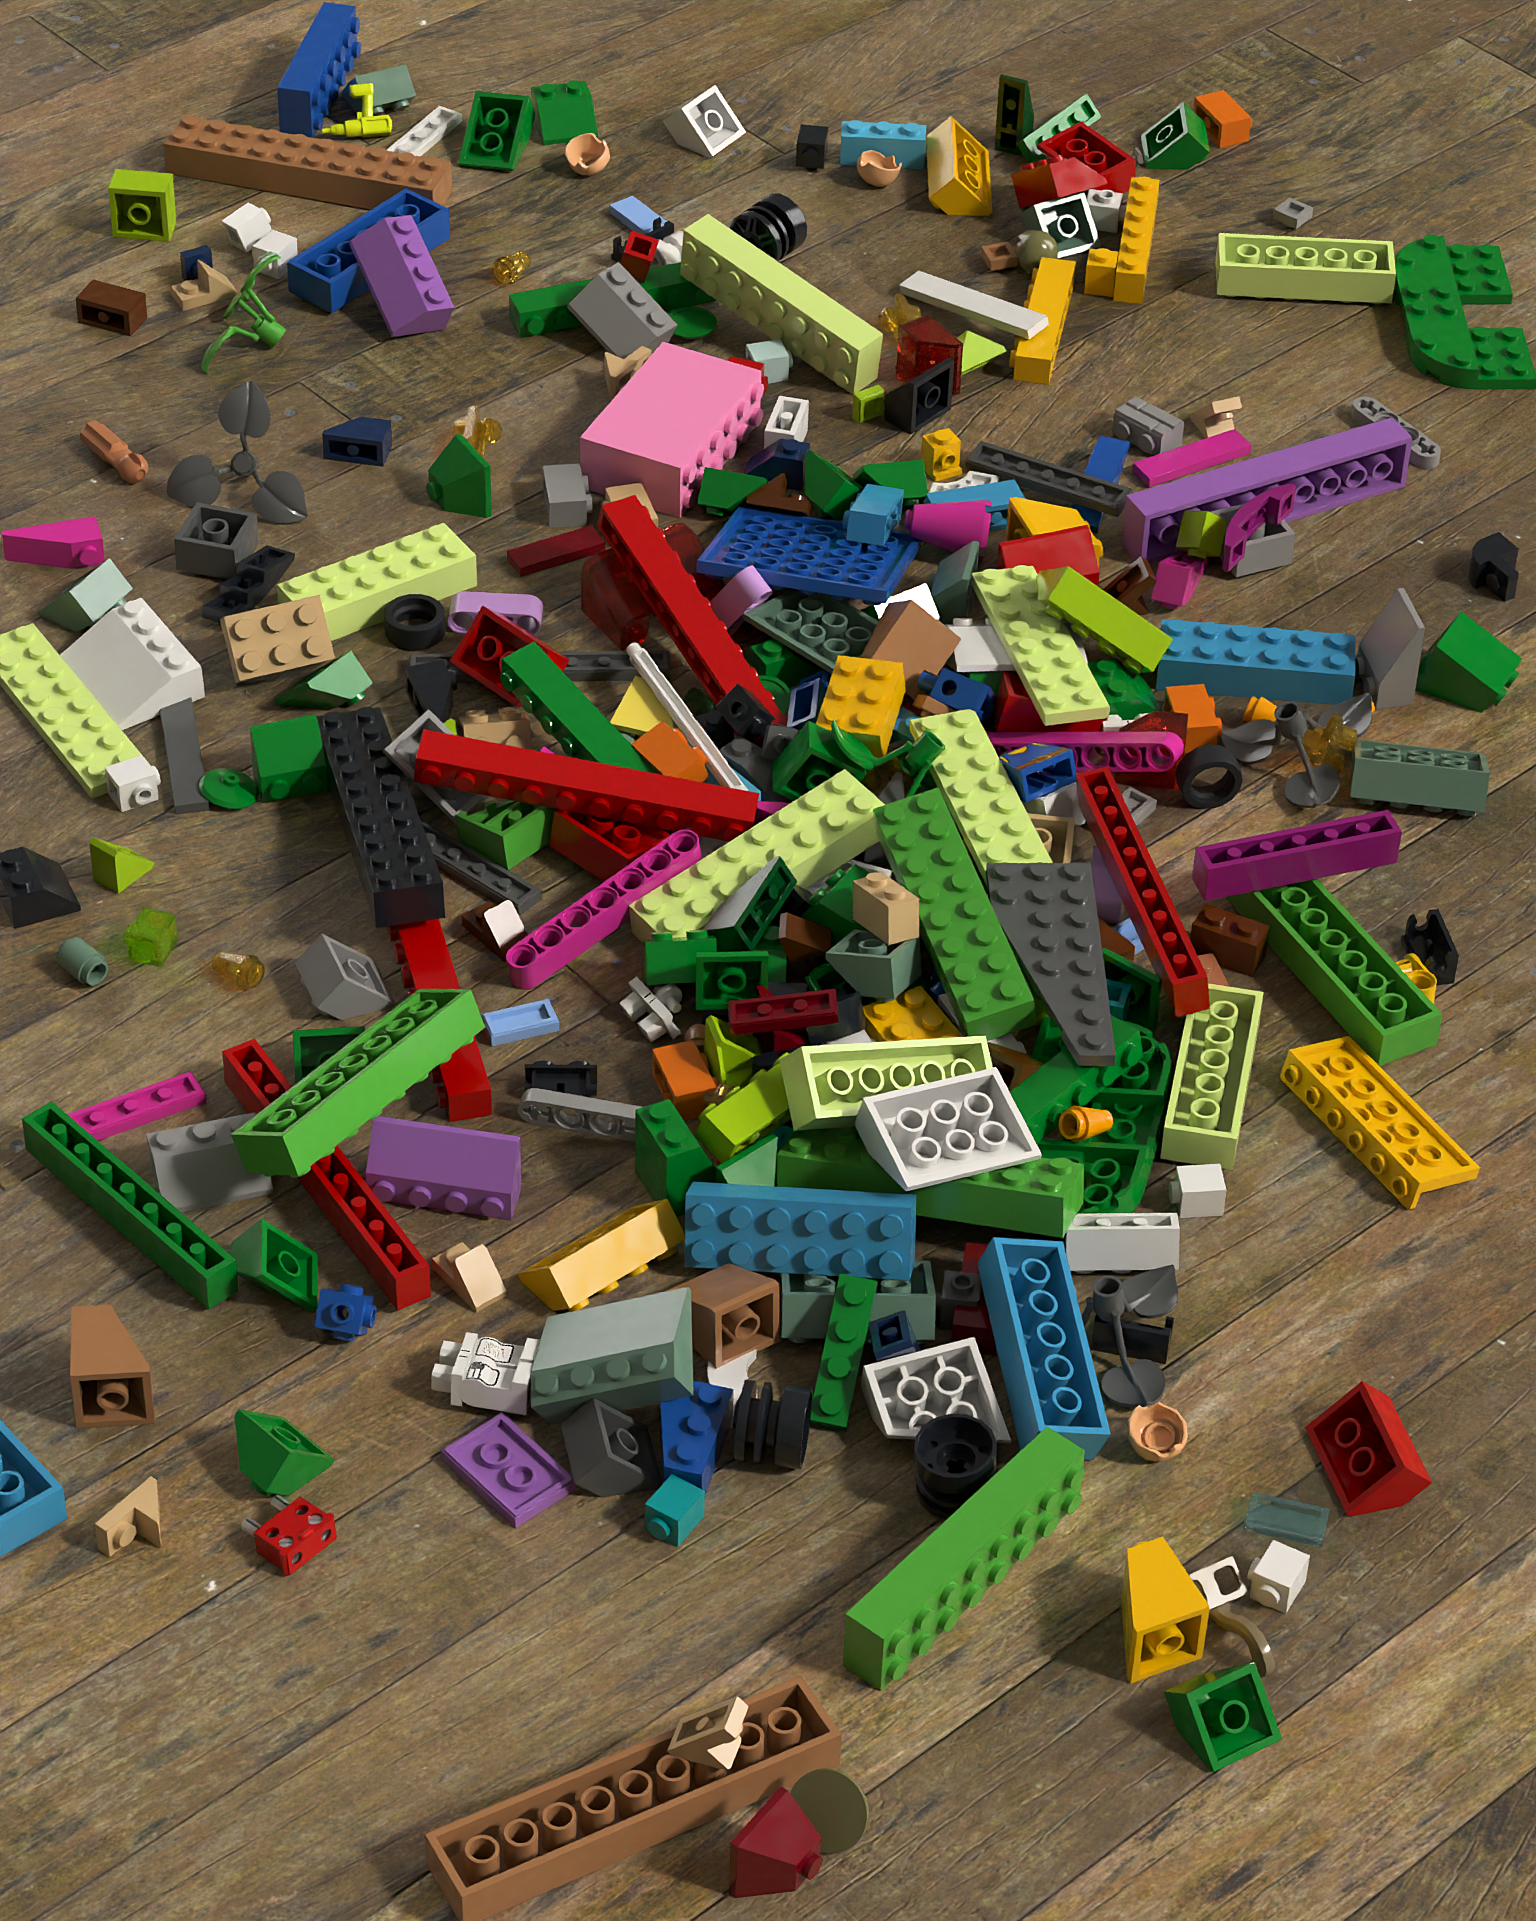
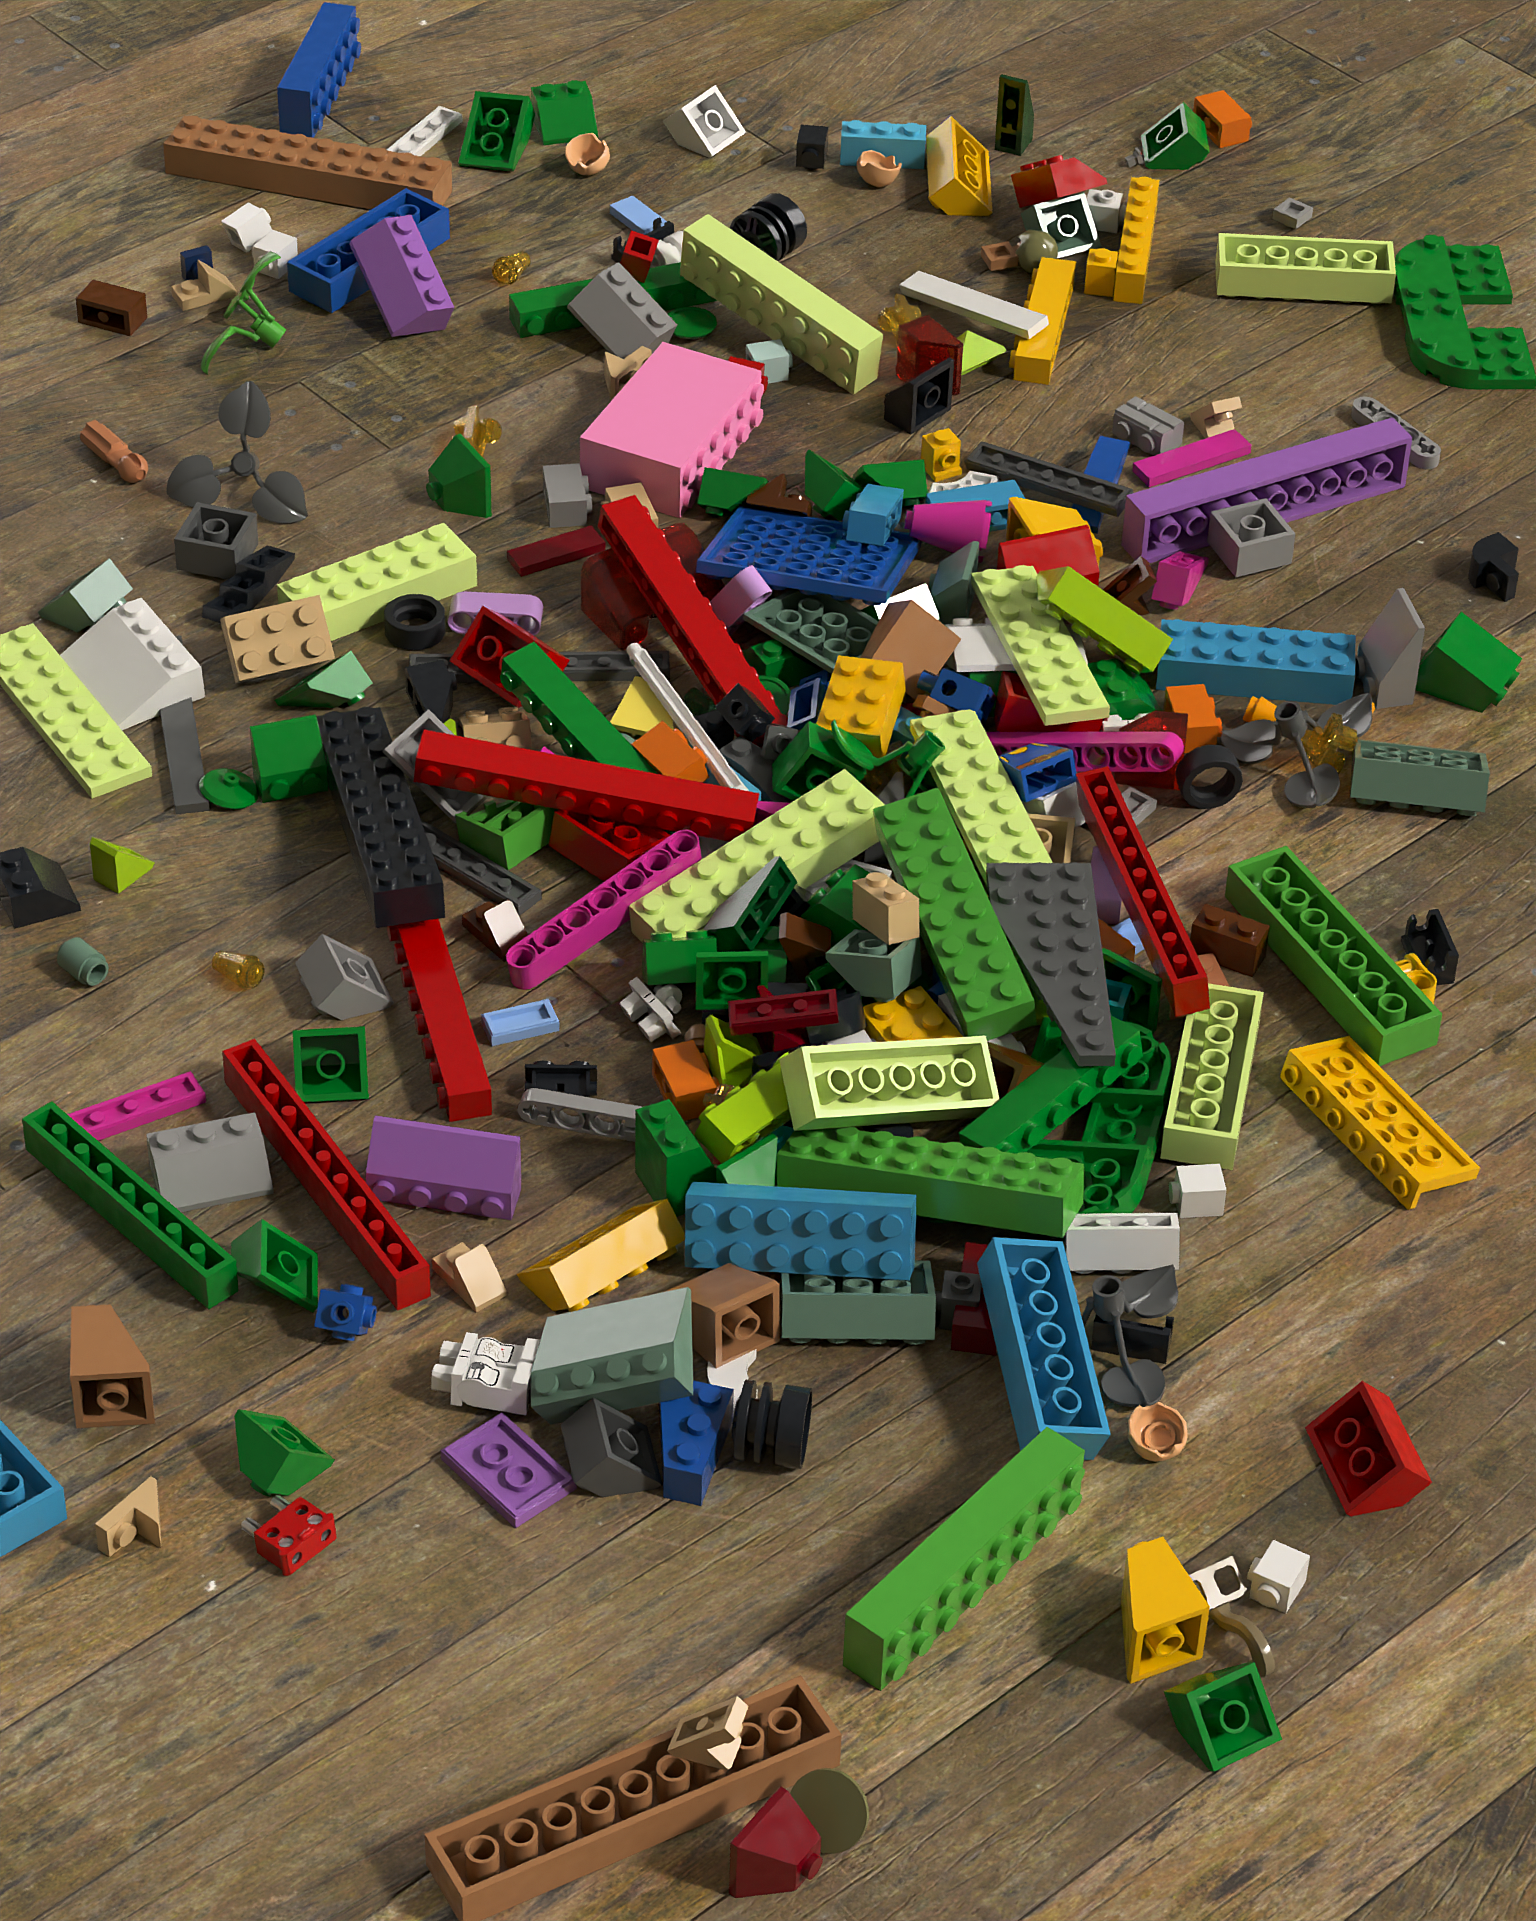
(57, 544): dark pink slope -> none
(132, 783): white brick -> none
(142, 205): lime brick -> none
(151, 937): clear neon green brick -> none
(358, 1082): bright green brick -> none
(359, 441): dark blue slope -> none
(366, 123): neon yellow piece -> none
(390, 86): sand green slope -> none
(674, 1510): teal brick -> none
(779, 458): dark blue slope -> none
(787, 420): white brick -> none
(843, 1352): green plate -> none
(868, 404): lime tile -> none
(893, 1336): dark blue slope -> none
(931, 1384): white wedge -> none
(945, 1130): white slope -> none
(952, 1462): black wheel -> none
(1079, 110): plate -> none
(1083, 1123): light orange cone -> none
(1095, 152): red slope -> none
(1201, 534): lime brick -> none
(1269, 507): magenta slope -> none
(1286, 1519): clear light blue tile -> none
(1296, 855): magenta brick -> none

